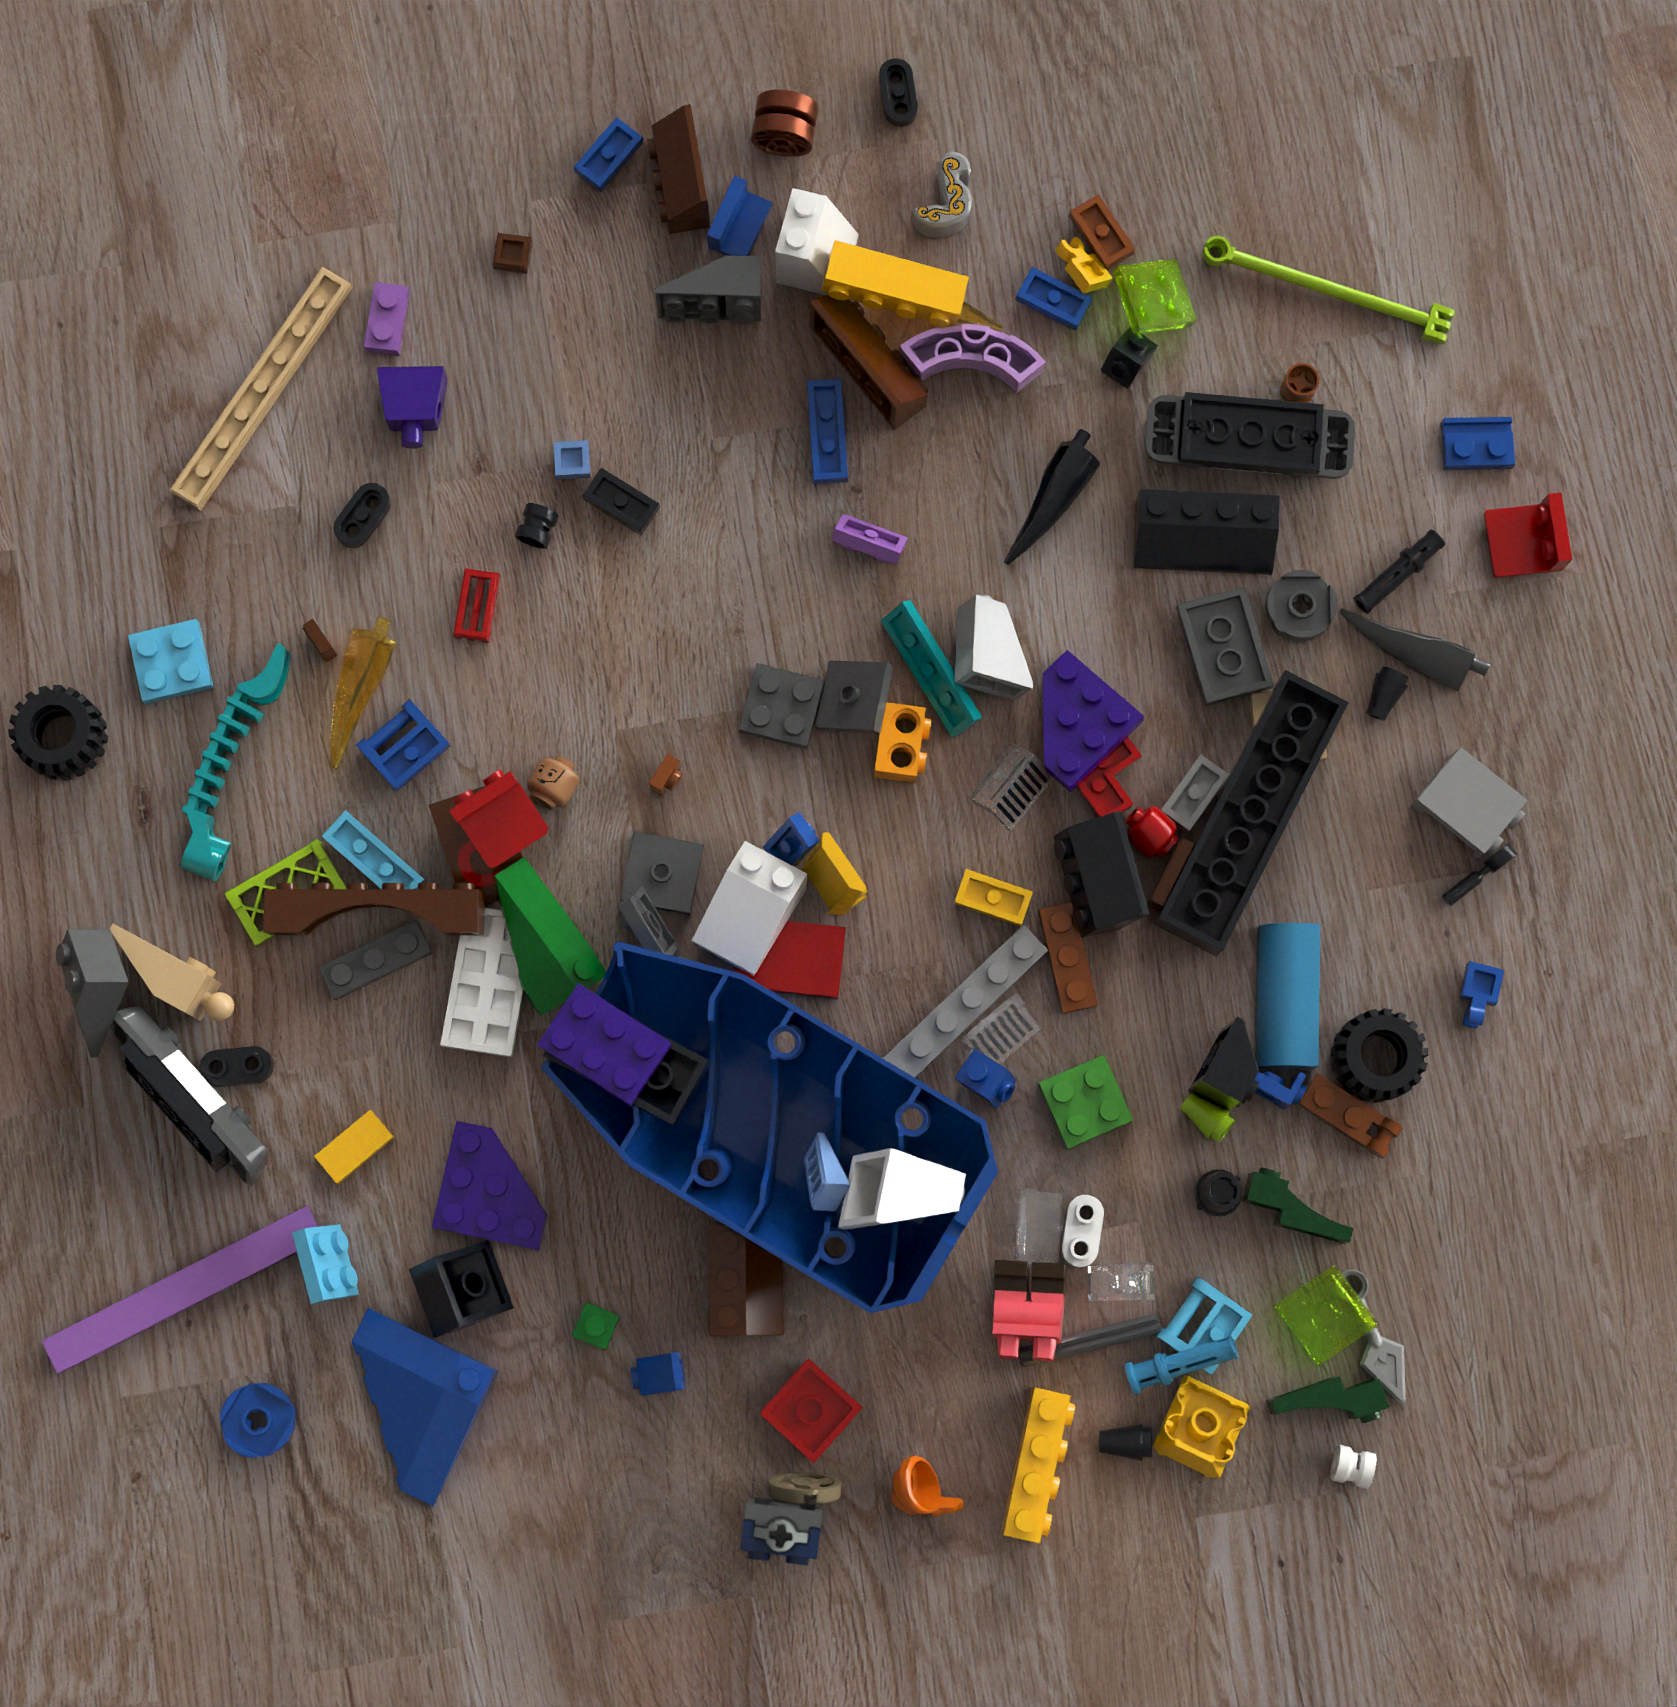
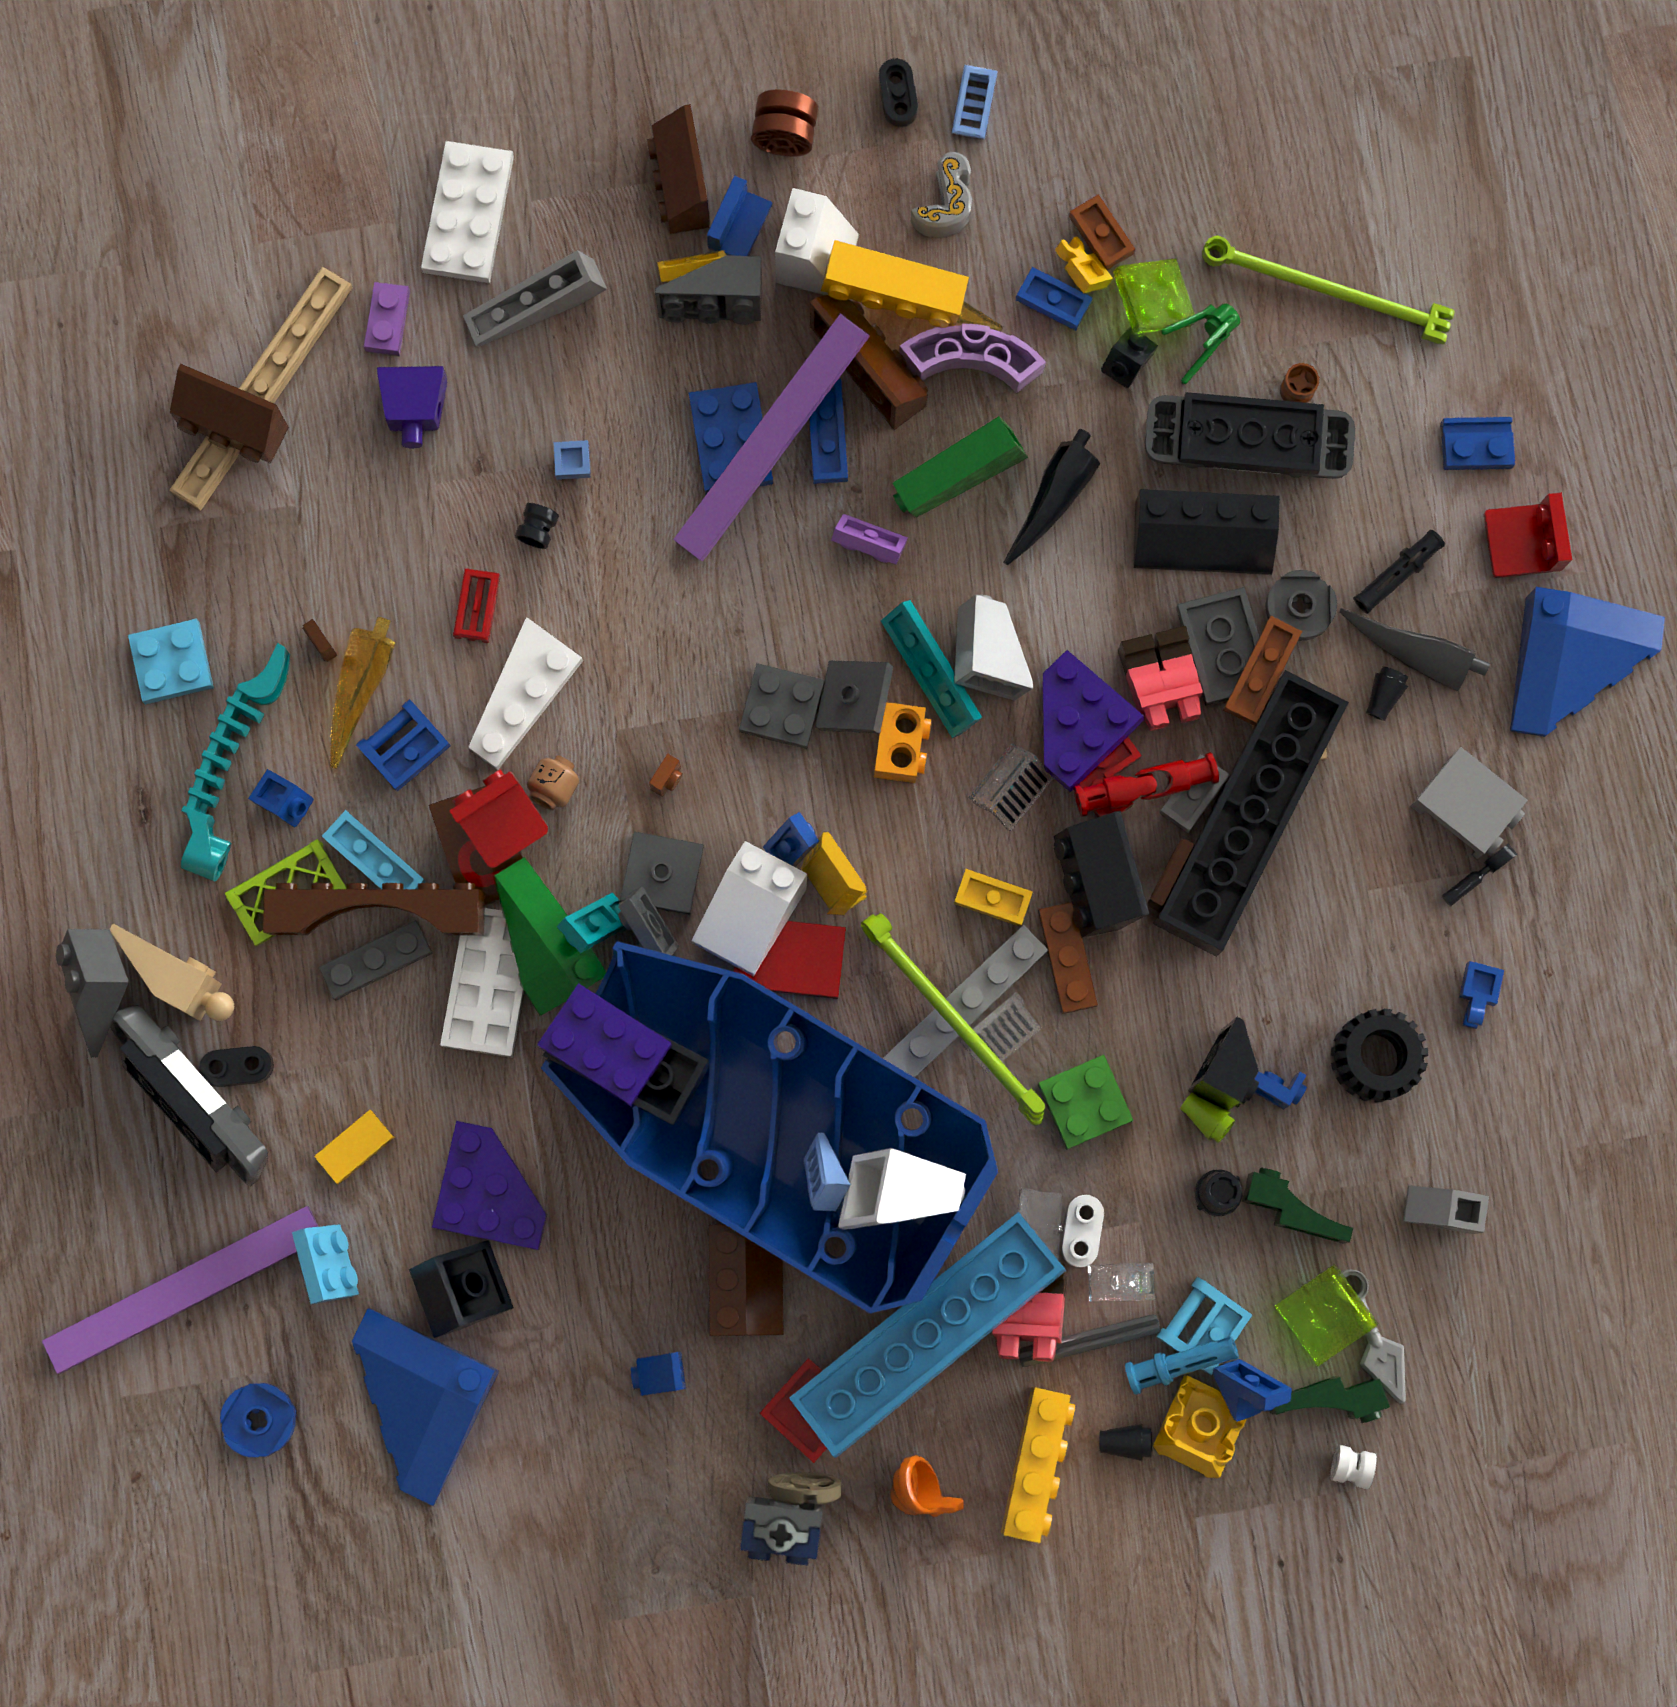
(41, 710): black tyre -> none
(227, 415): none -> reddish brown slope
(281, 798): none -> blue bracket
(360, 515): black plate -> none
(467, 212): none -> white plate
(512, 253): reddish brown tile -> none
(527, 685): none -> white wing
(536, 298): none -> light grey slope
(592, 923): none -> teal plate
(595, 1326): green plate -> none
(608, 154): blue plate -> none
(621, 501): black plate -> none
(677, 267): none -> yellow plate
(722, 425): none -> blue plate
(771, 437): none -> medium lavender tile
(927, 1335): none -> dark azure plate
(959, 468): none -> green slope
(979, 75): none -> light blue slope
(986, 1078): blue bracket -> none
(1030, 1104): none -> lime hinge
(1121, 790): none -> red piece
(1151, 831): red head -> none
(1162, 676): none -> coral hips
(1218, 325): none -> green plant
(1249, 1389): none -> blue slope
(1262, 670): none -> dark orange plate
(1288, 996): dark azure brick -> none
(1348, 1115): dark orange plate -> none
(1446, 1209): none -> light grey slope
(1574, 651): none -> blue slope

